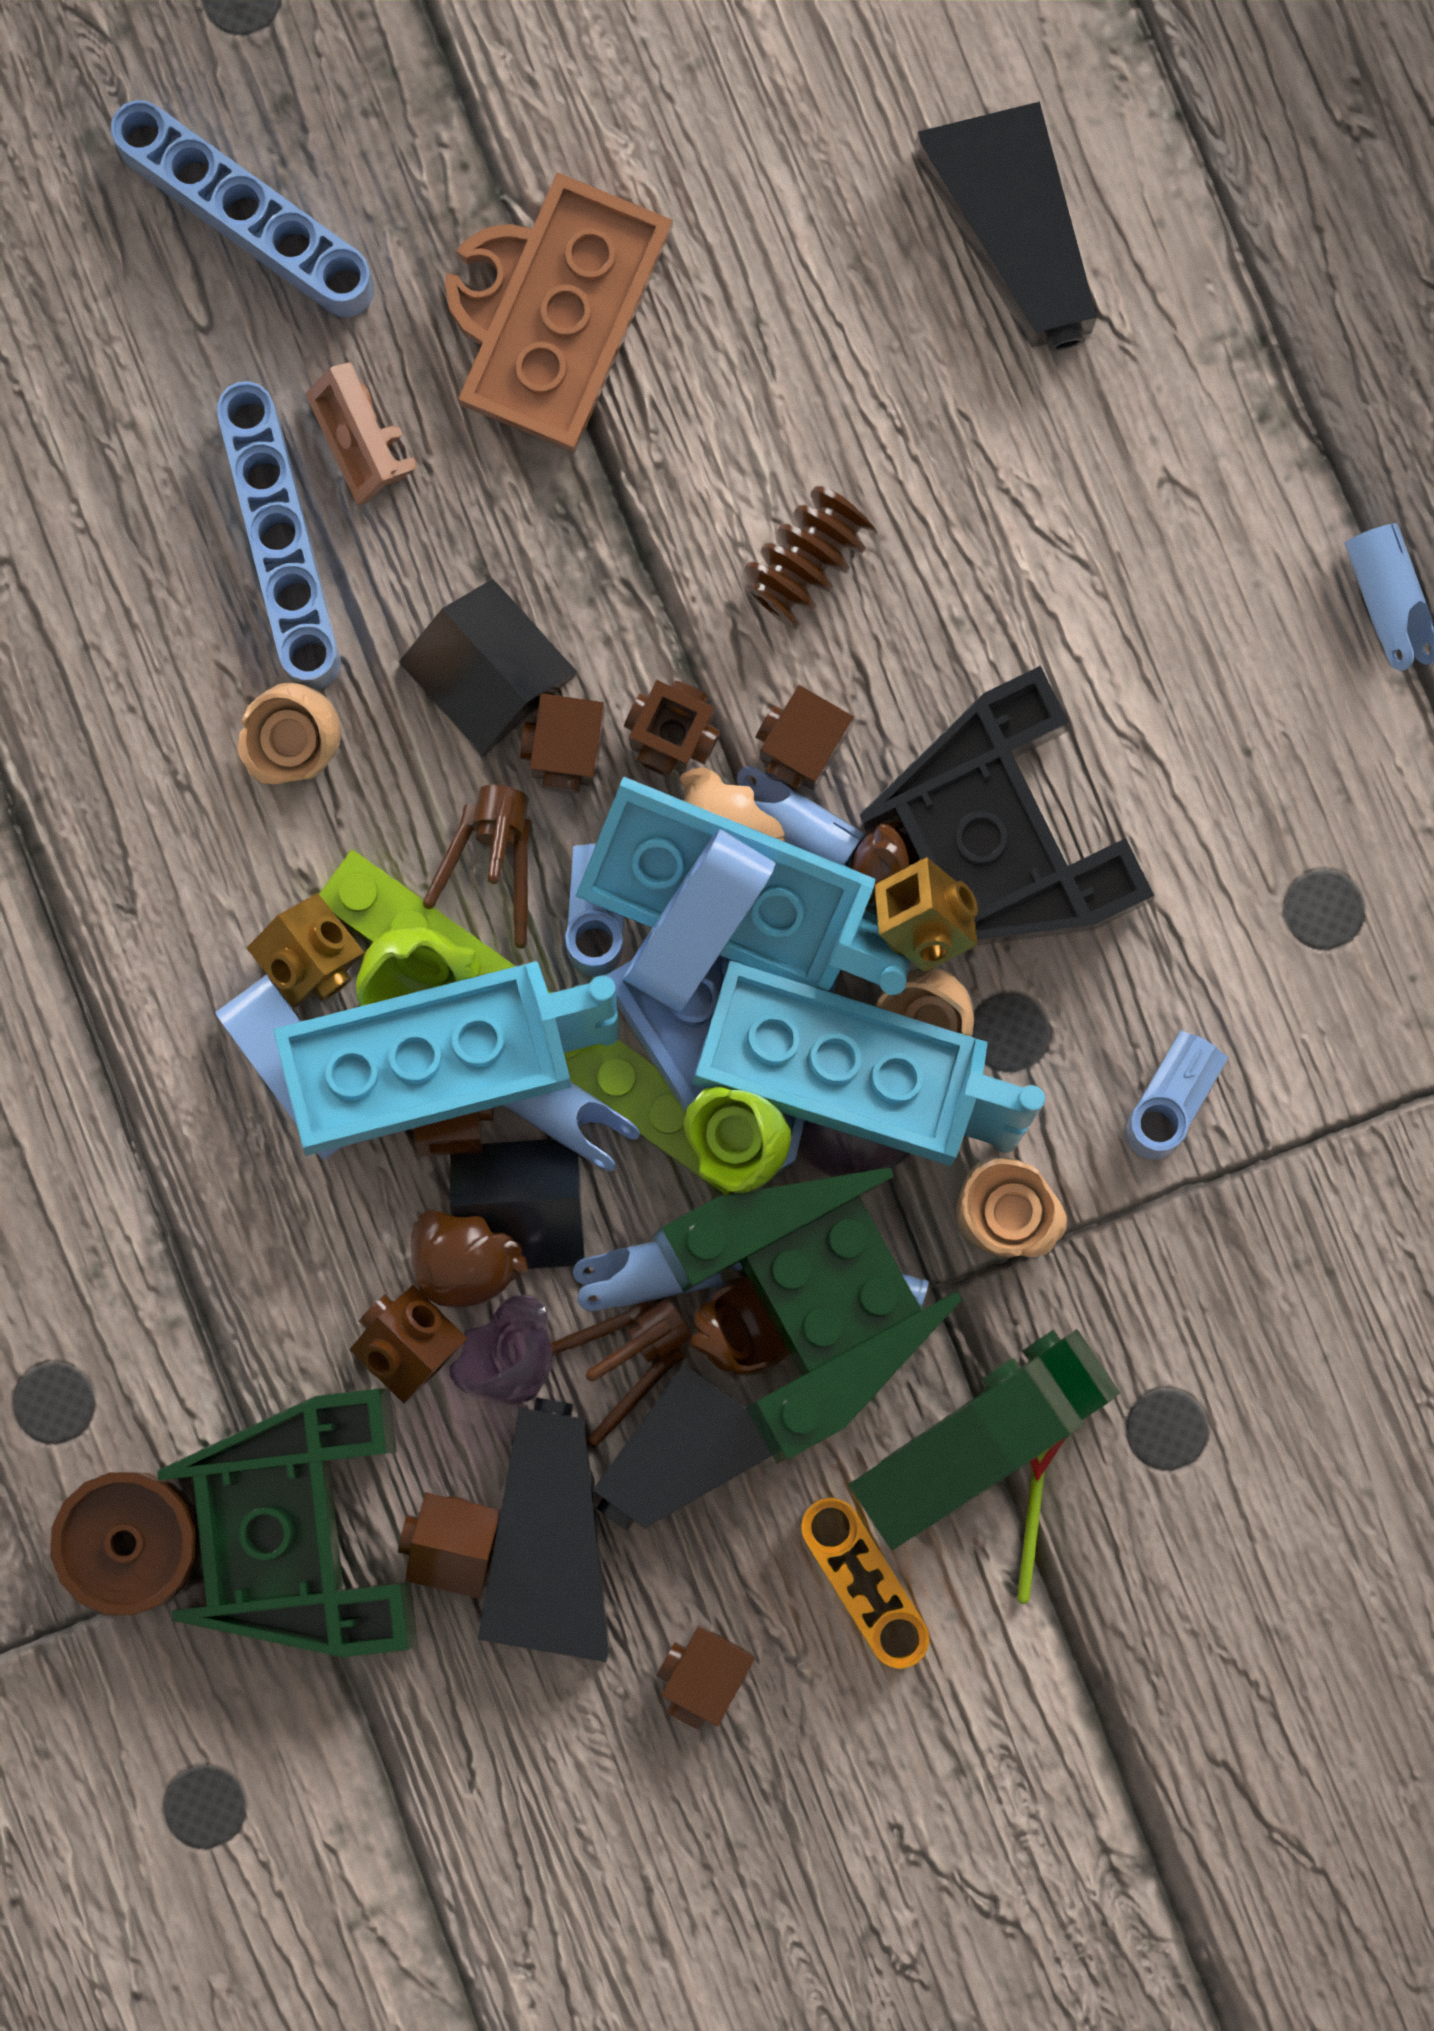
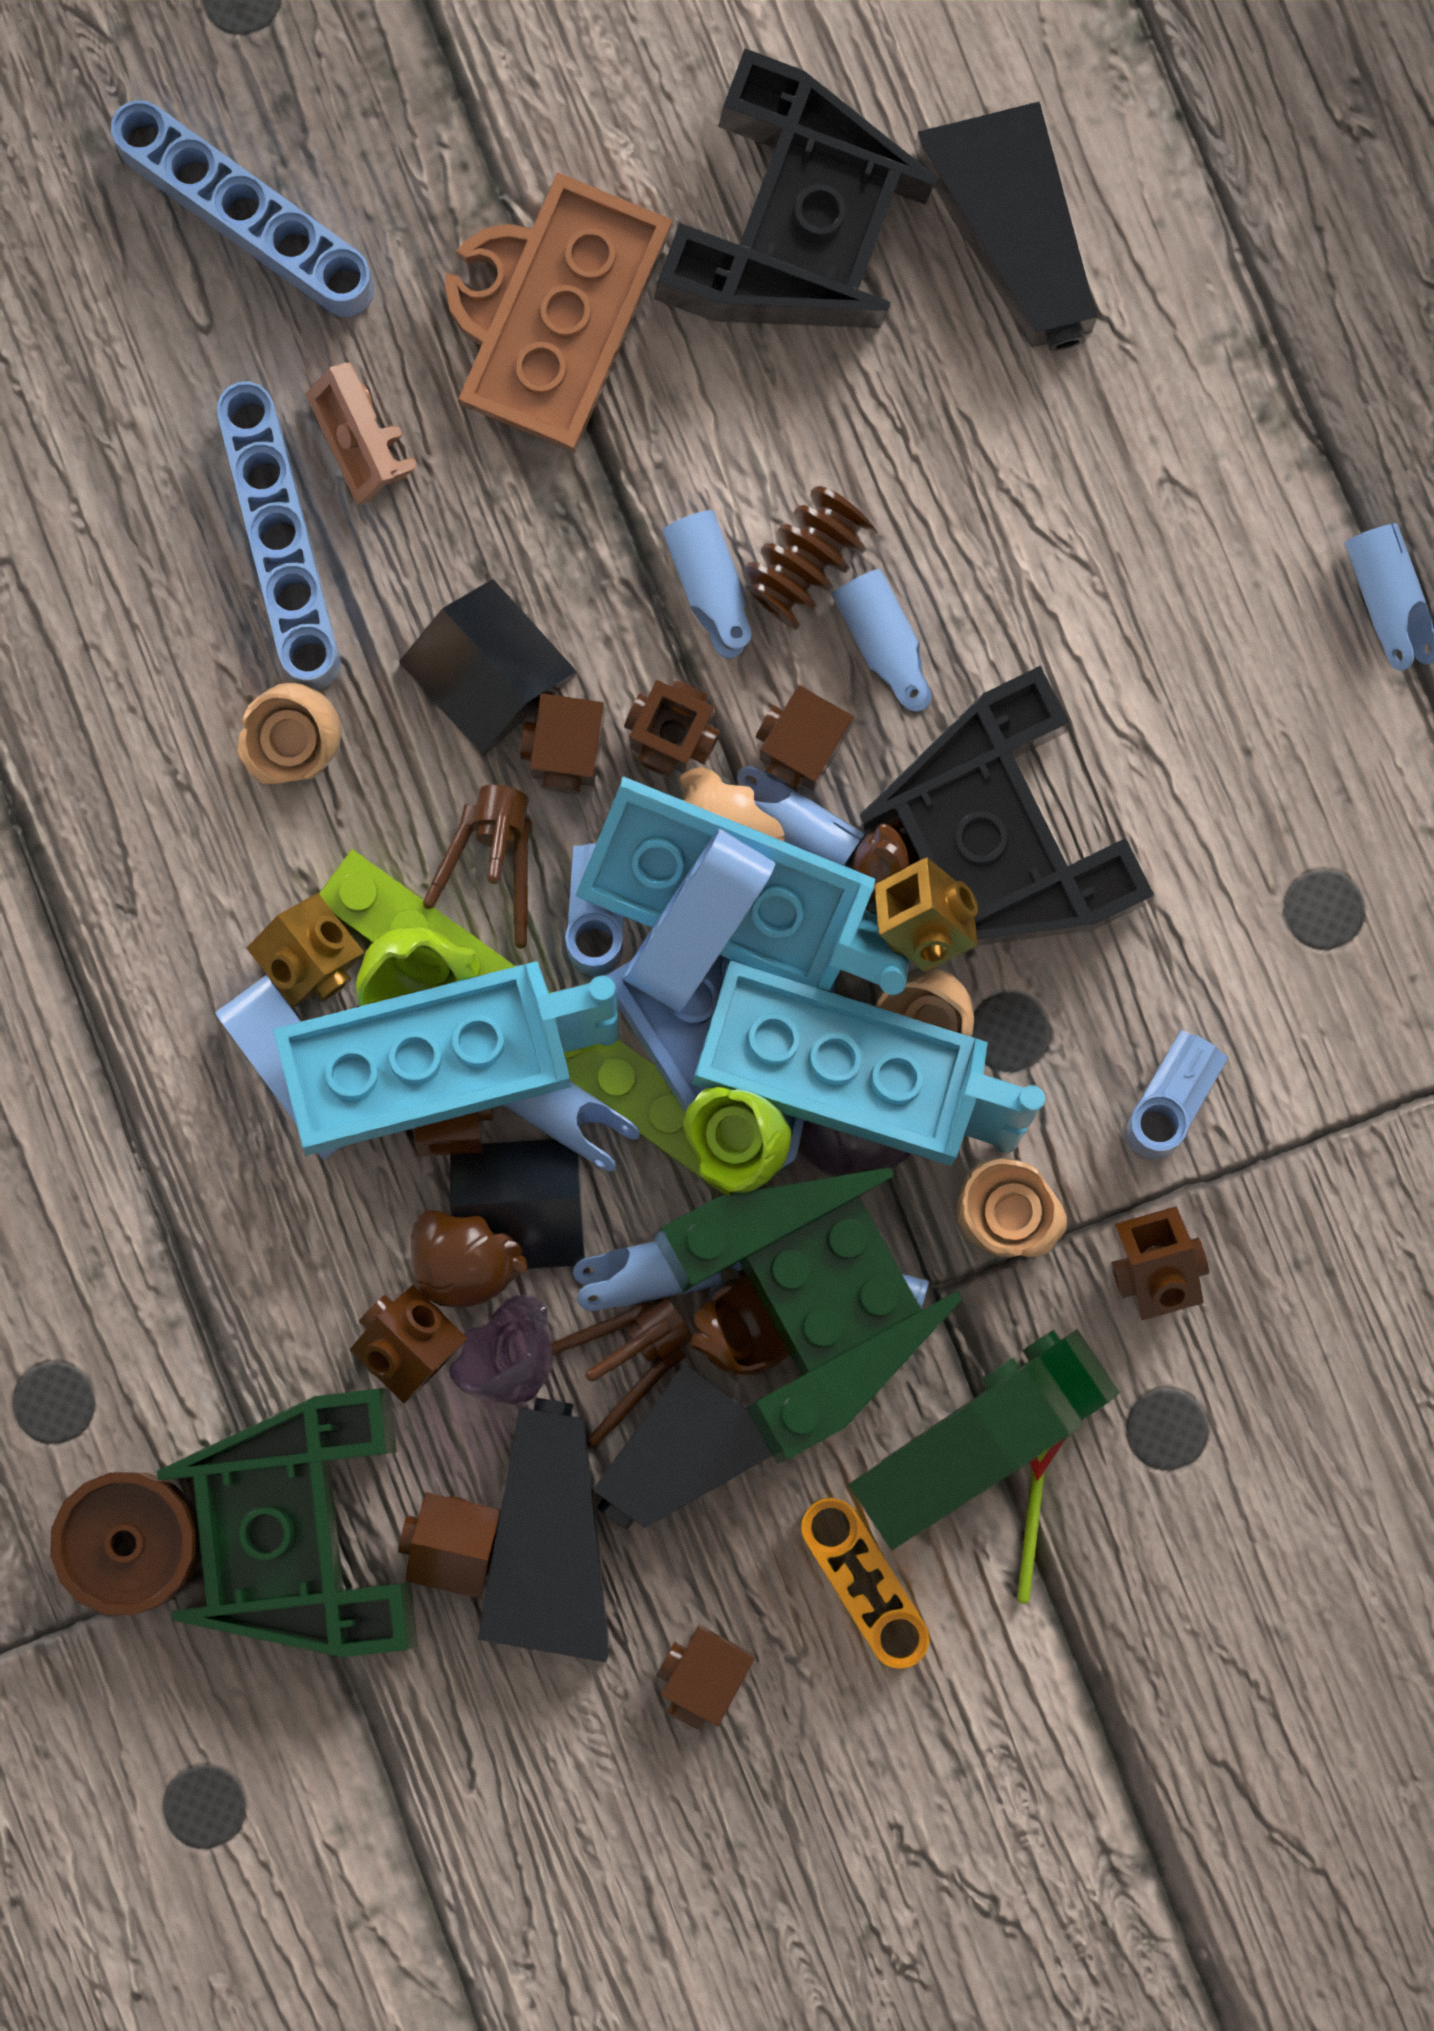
(710, 580): none -> light blue piece
(811, 216): none -> black wedge
(884, 636): none -> light blue piece
(1167, 1273): none -> reddish brown brick

